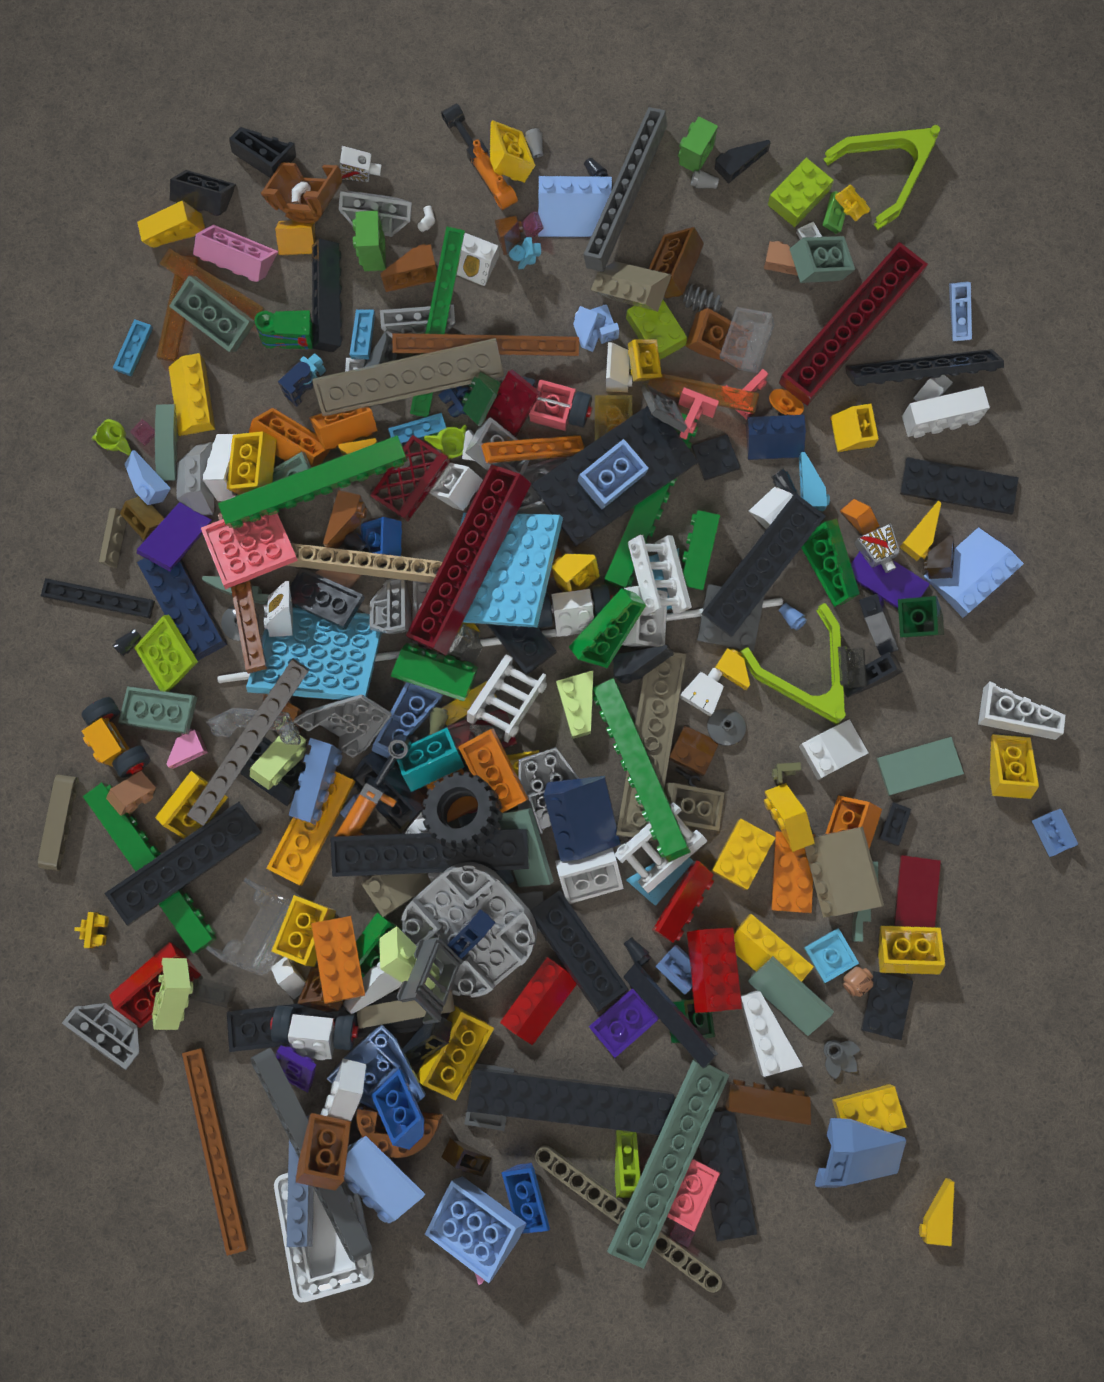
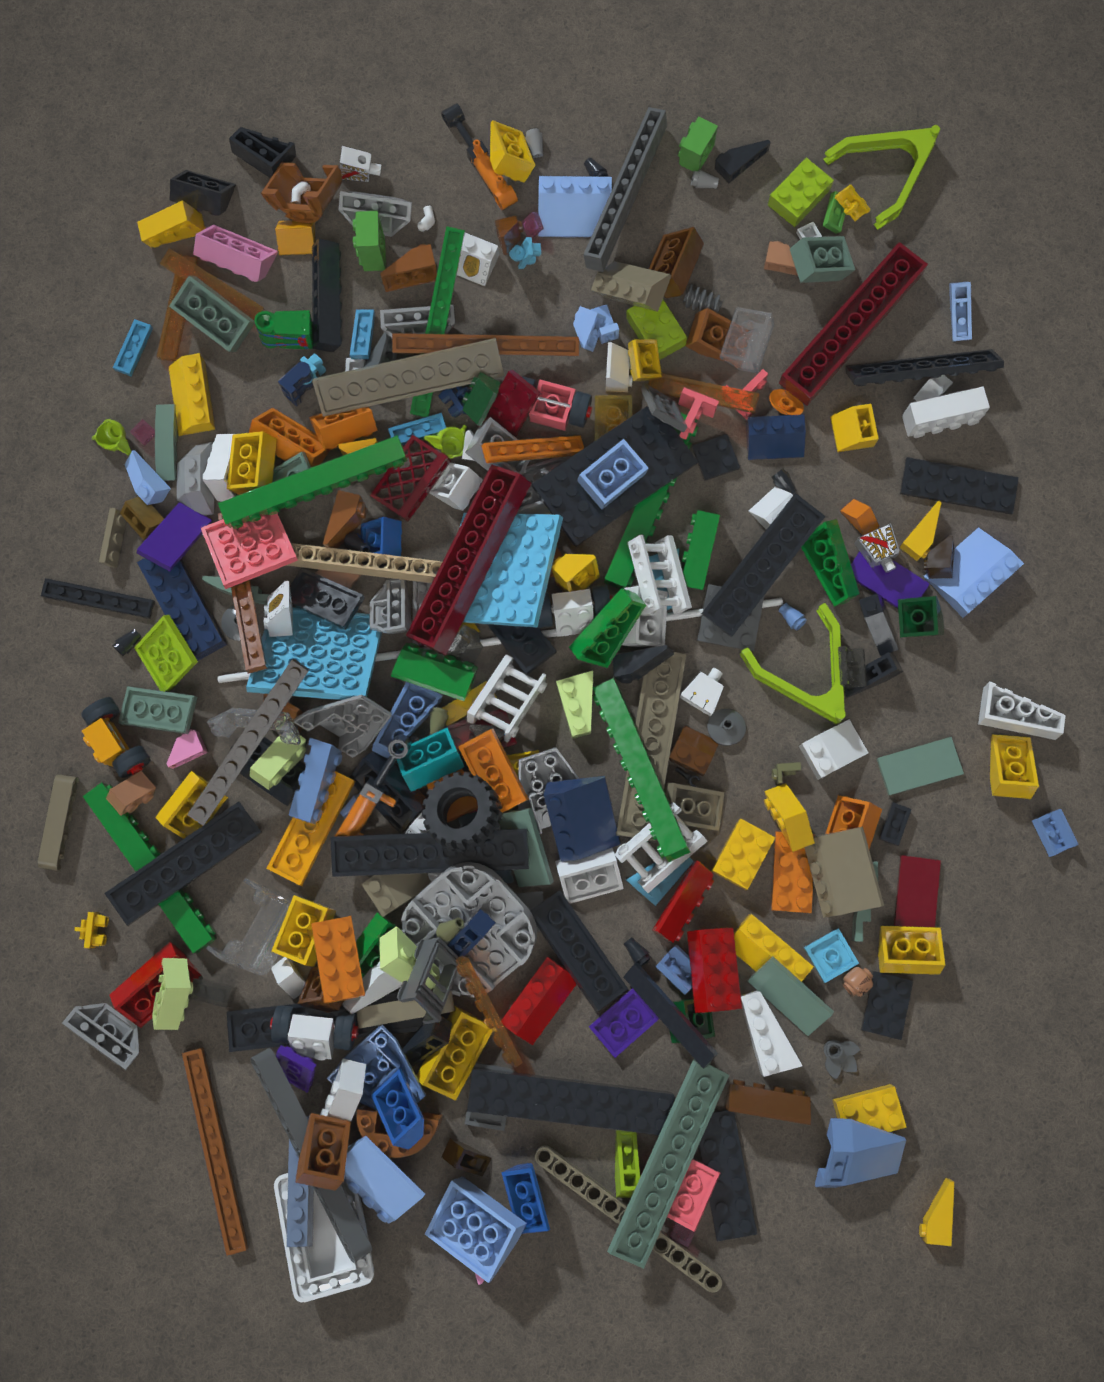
(449, 929): none -> olive cone
(484, 1005): none -> clear orange plate
(734, 668): yellow slope -> none
(811, 485): medium azure slope -> none

